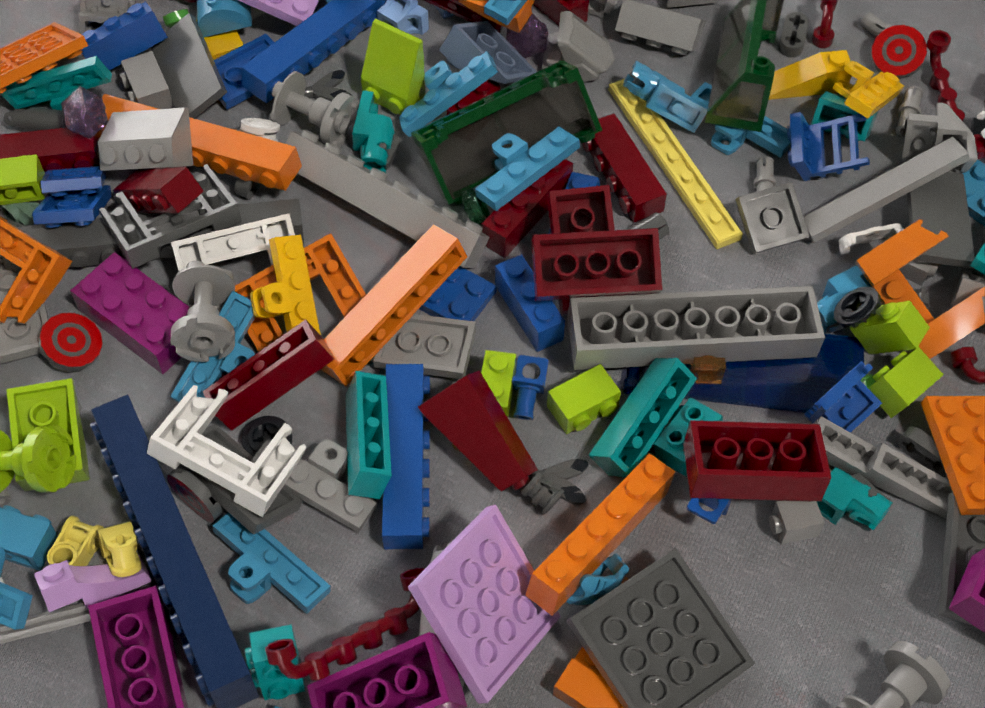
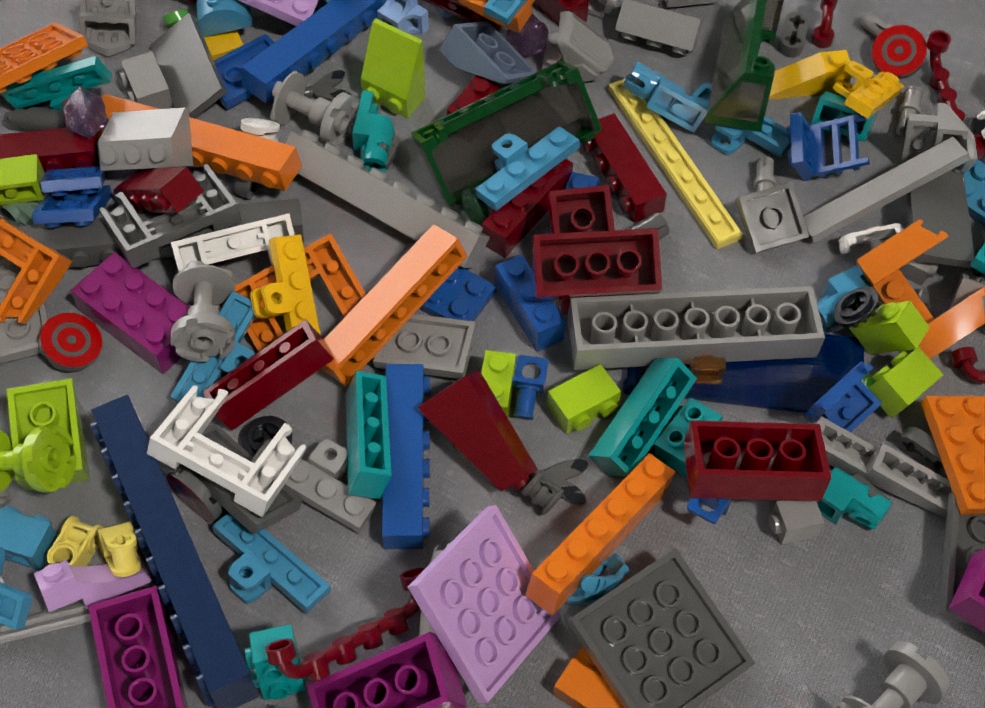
(124, 36): blue brick -> none
(446, 90): dark azure plate -> none

